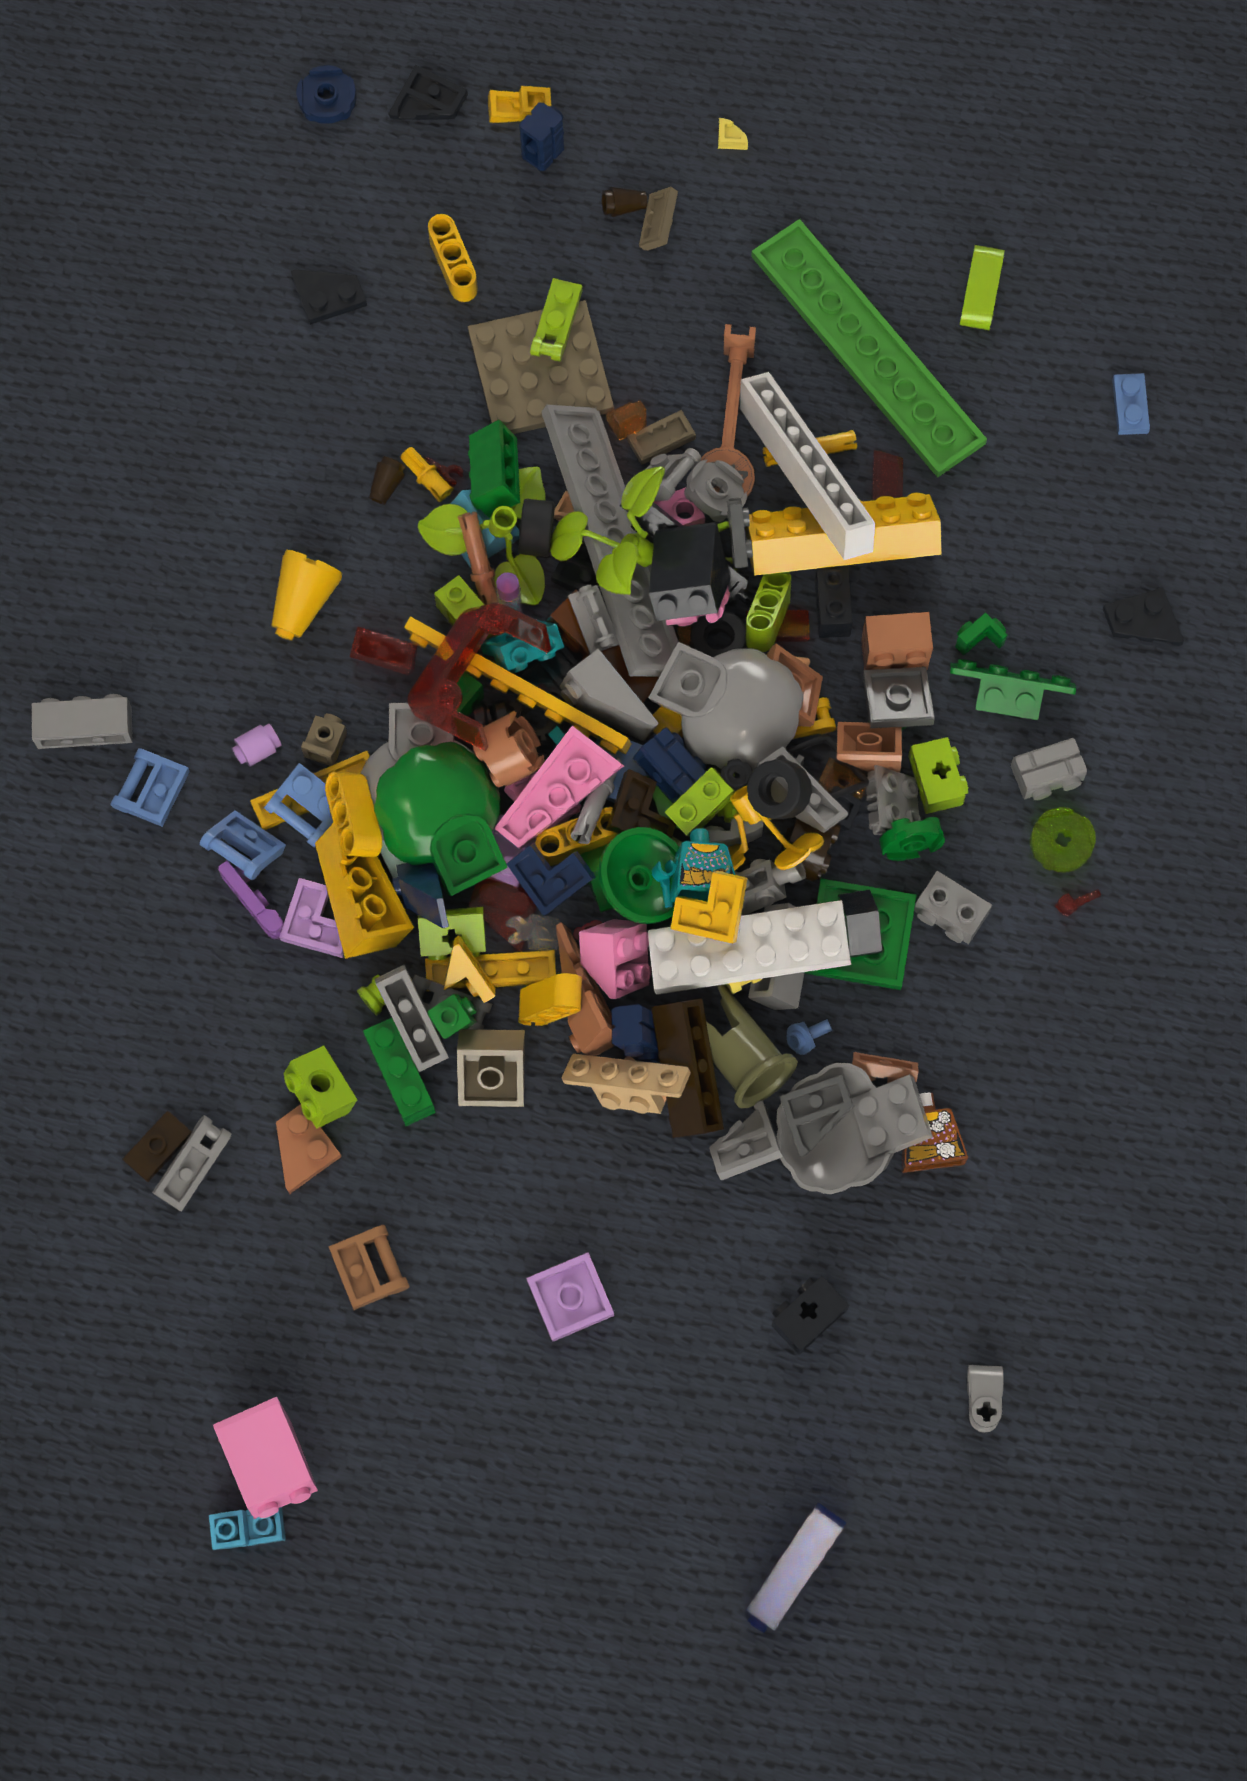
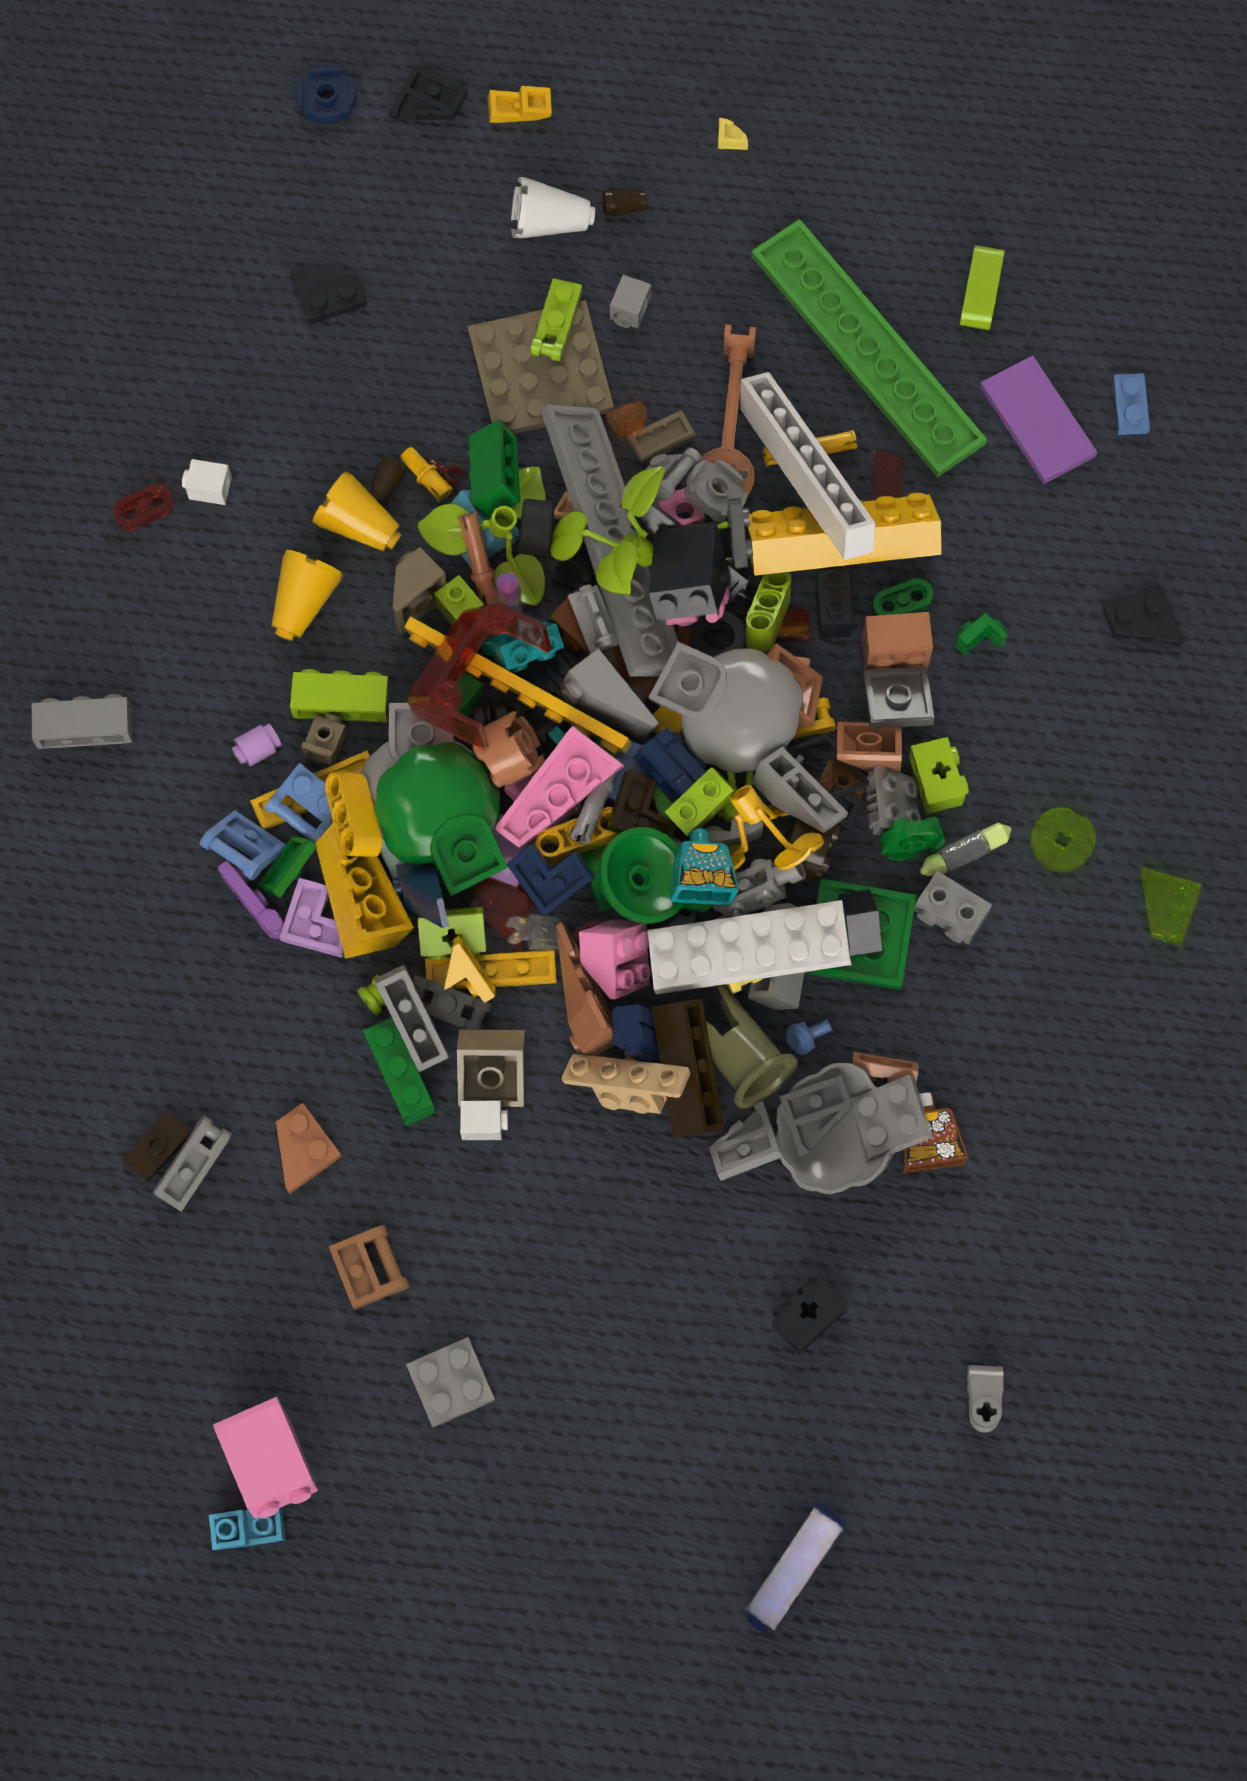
(142, 505): none -> clear red plate
(159, 790): medium blue plate -> none
(207, 481): none -> white brick
(286, 866): none -> green plate
(319, 1070): lime brick -> none
(341, 695): none -> lime brick
(357, 515): none -> yellow cone
(384, 651): clear red slope -> none
(414, 587): none -> dark tan slope
(448, 246): yellow beam -> none
(450, 1382): none -> light grey plate
(453, 1015): green bracket -> none
(483, 1120): none -> white brick
(542, 136): dark blue brick -> none
(548, 210): none -> white cone
(550, 999): yellow beam -> none
(570, 1297): lavender plate -> none
(630, 302): none -> light grey brick
(658, 218): dark tan plate -> none
(663, 877): teal hand -> none
(718, 916): yellow plate -> none
(733, 766): black plate -> none
(760, 789): black tyre -> none
(900, 598): none -> green plate
(966, 850): none -> piece
(1011, 692): green bracket -> none
(1038, 419): none -> medium lavender tile
(1049, 769): light grey brick -> none
(1067, 905): clear red hand -> none
(1169, 904): none -> clear neon green wing

